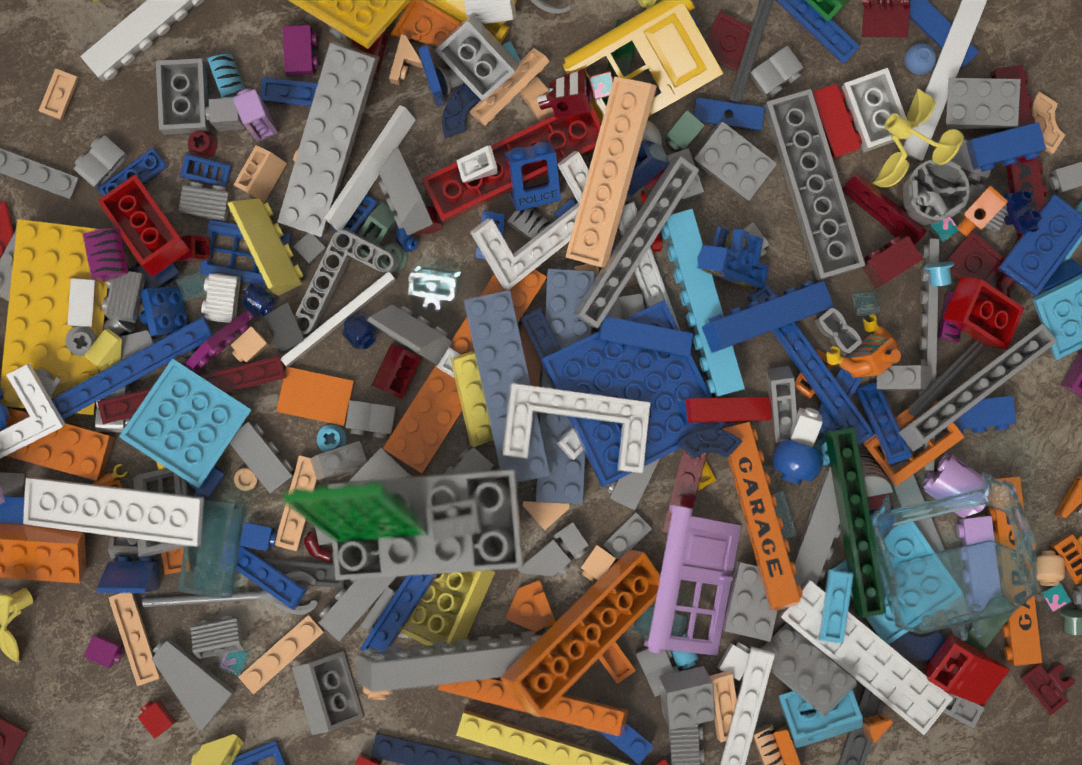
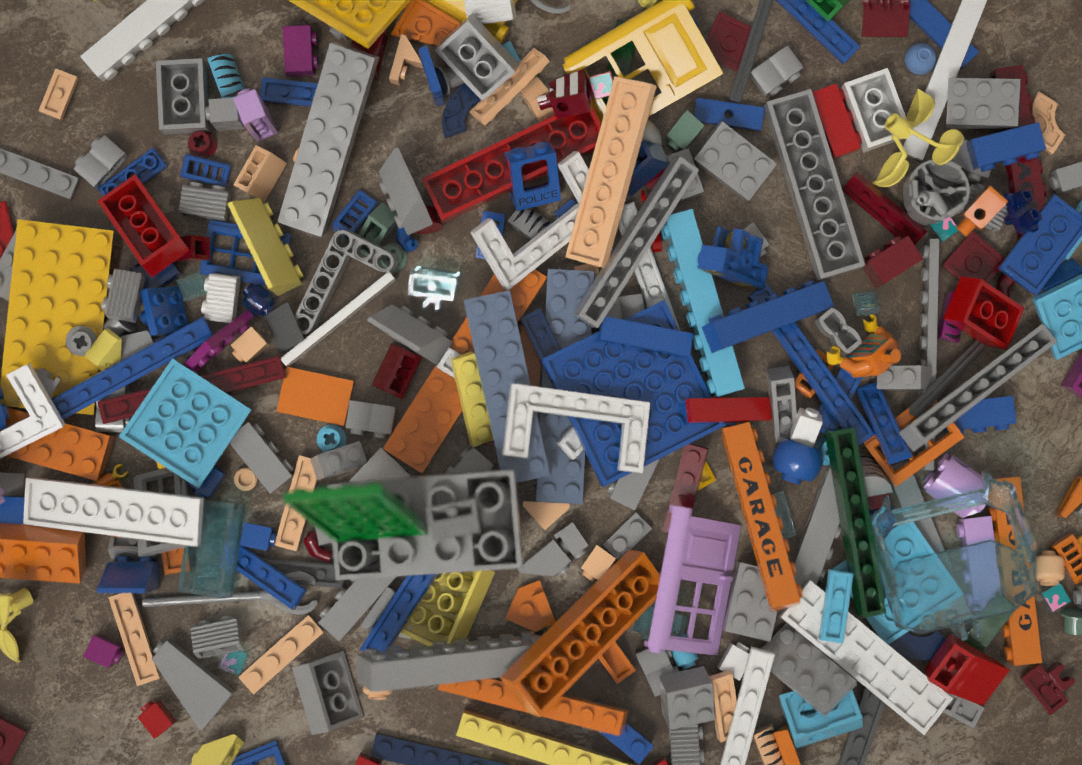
(81, 302): white tile -> none
(105, 254): magenta brick -> none
(309, 247): light grey tile -> none
(359, 332): clear blue head -> none
(369, 168): white tile -> none
(477, 165): white slope -> none
(709, 441): dark blue tile -> none
(876, 726): orange slope -> none
(939, 273): medium azure piece -> none

